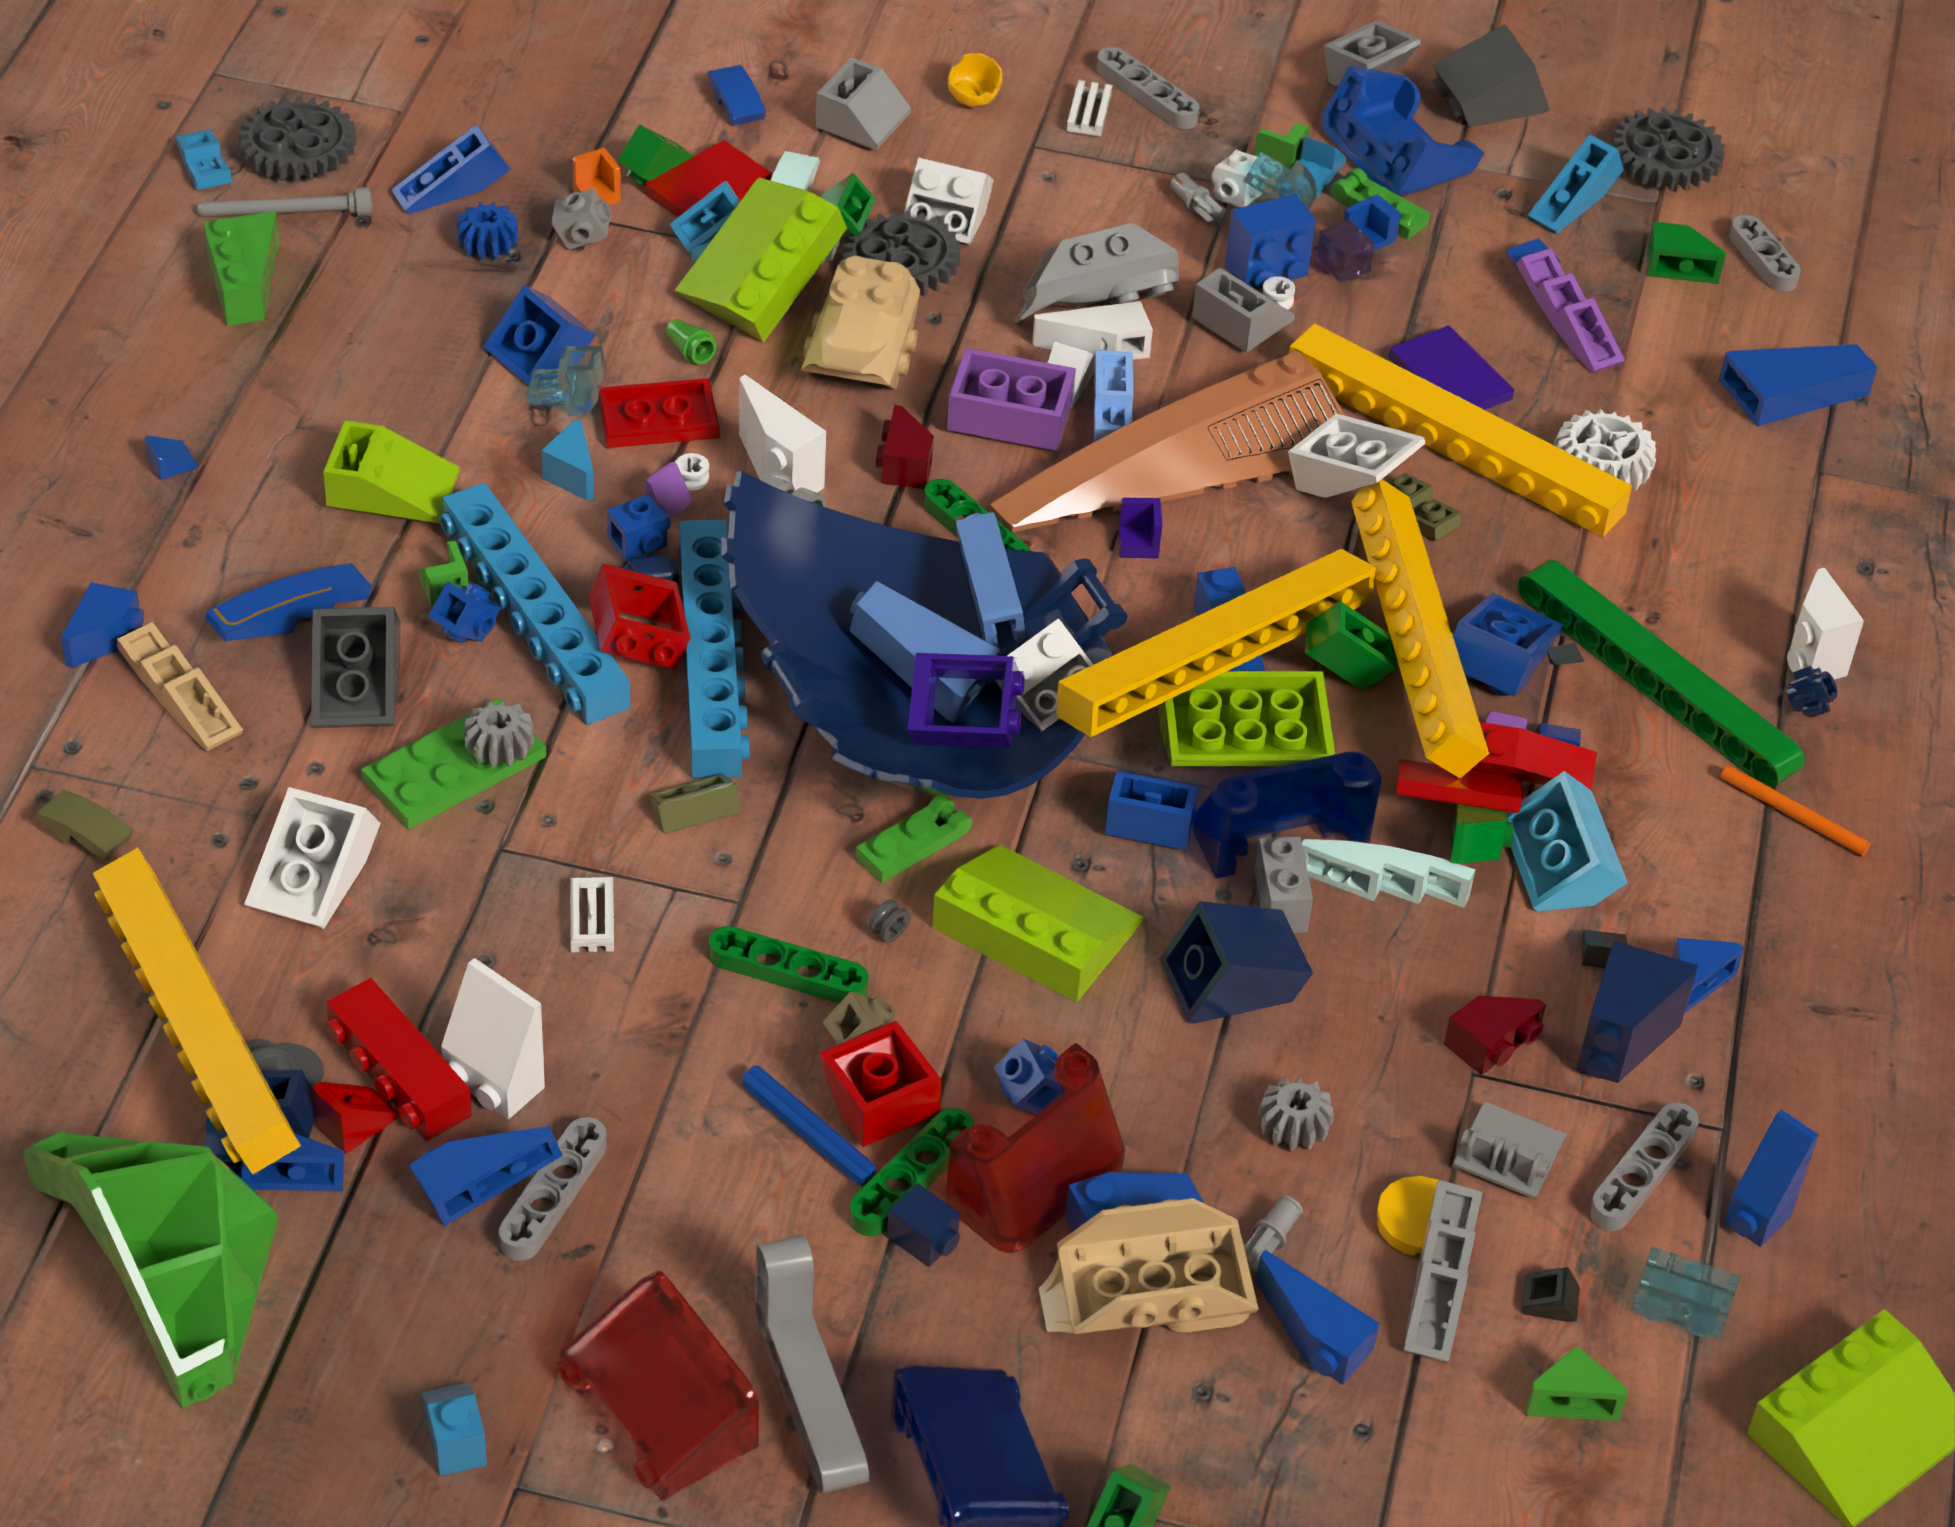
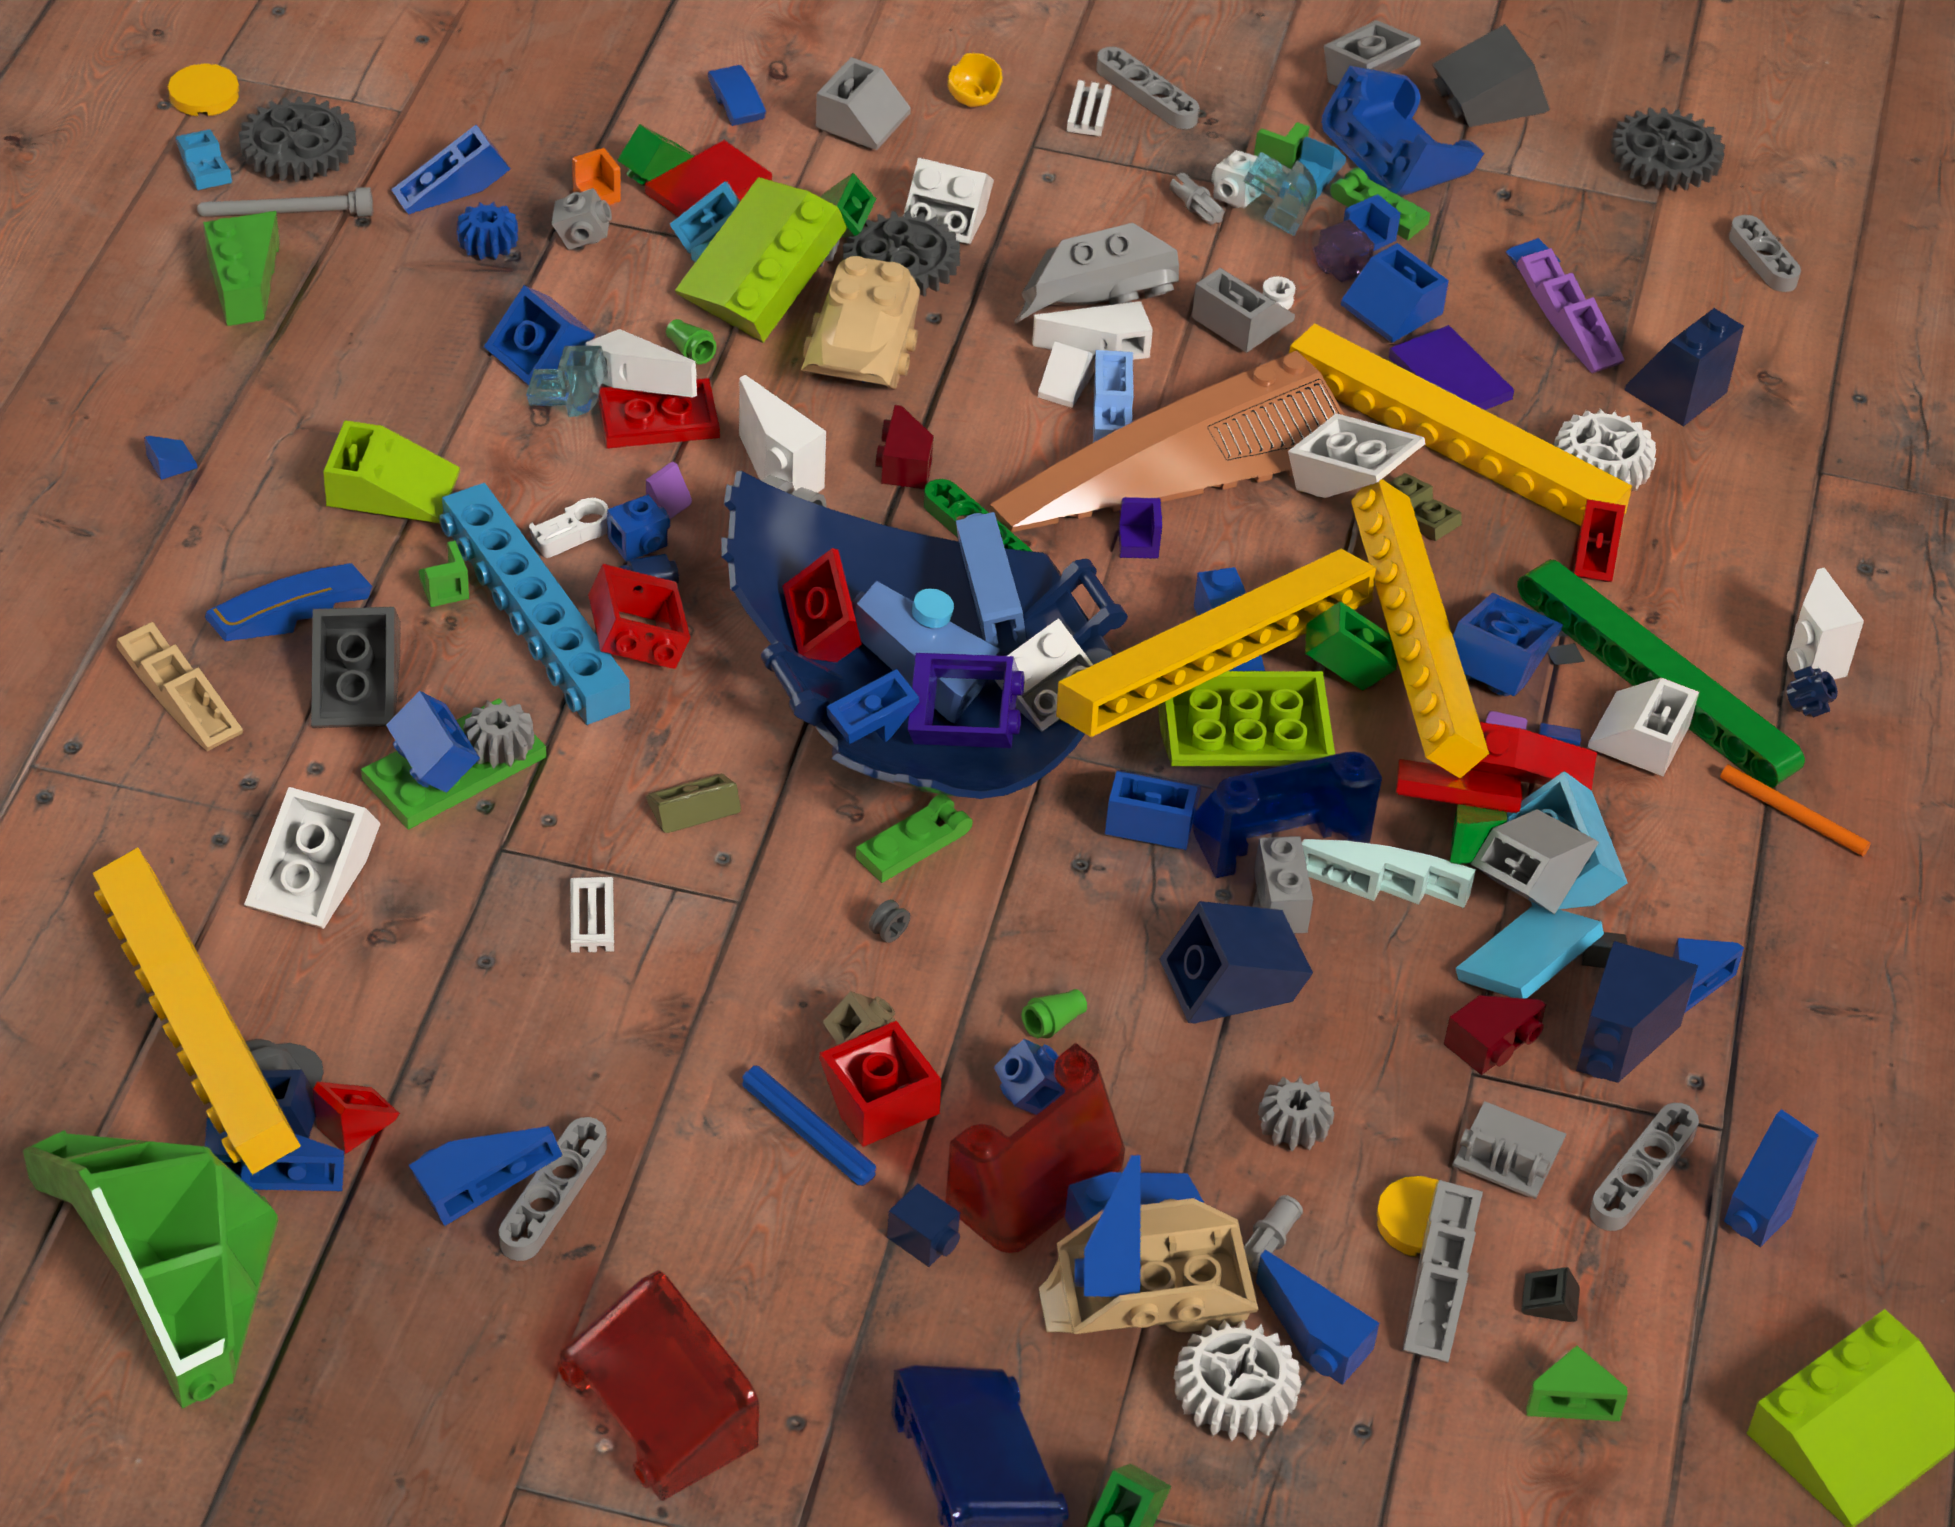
(85, 821): olive slope -> none
(98, 622): blue slope -> none
(203, 89): none -> yellow tile
(398, 1059): red brick -> none
(432, 742): none -> brick
(455, 1428): dark azure slope -> none
(465, 611): blue brick -> none
(495, 1041): white slope -> none
(566, 529): none -> white piece
(568, 462): dark azure slope -> none
(645, 366): none -> white slope
(694, 462): white bush -> none
(711, 653): dark azure brick -> none
(785, 970): green beam -> none
(796, 170): light aqua slope -> none
(803, 1364): light grey beam -> none
(822, 610): none -> red slope
(875, 707): none -> blue slope
(908, 1168): green beam -> none
(932, 608): none -> medium azure tile
(1011, 399): medium lavender brick -> none
(1033, 920): lime slope -> none
(1050, 1013): none -> bright green cone
(1113, 1248): none -> blue slope
(1237, 1380): none -> white gear
(1270, 241): blue brick -> none
(1396, 293): none -> blue slope
(1529, 951): none -> medium azure tile
(1535, 857): none -> light grey slope
(1578, 185): dark azure slope -> none
(1599, 540): none -> red slope
(1646, 724): none -> white slope
(1683, 254): green slope -> none
(1685, 1293): clear light blue brick -> none
(1690, 368): none -> dark blue slope
(1795, 380): blue slope -> none

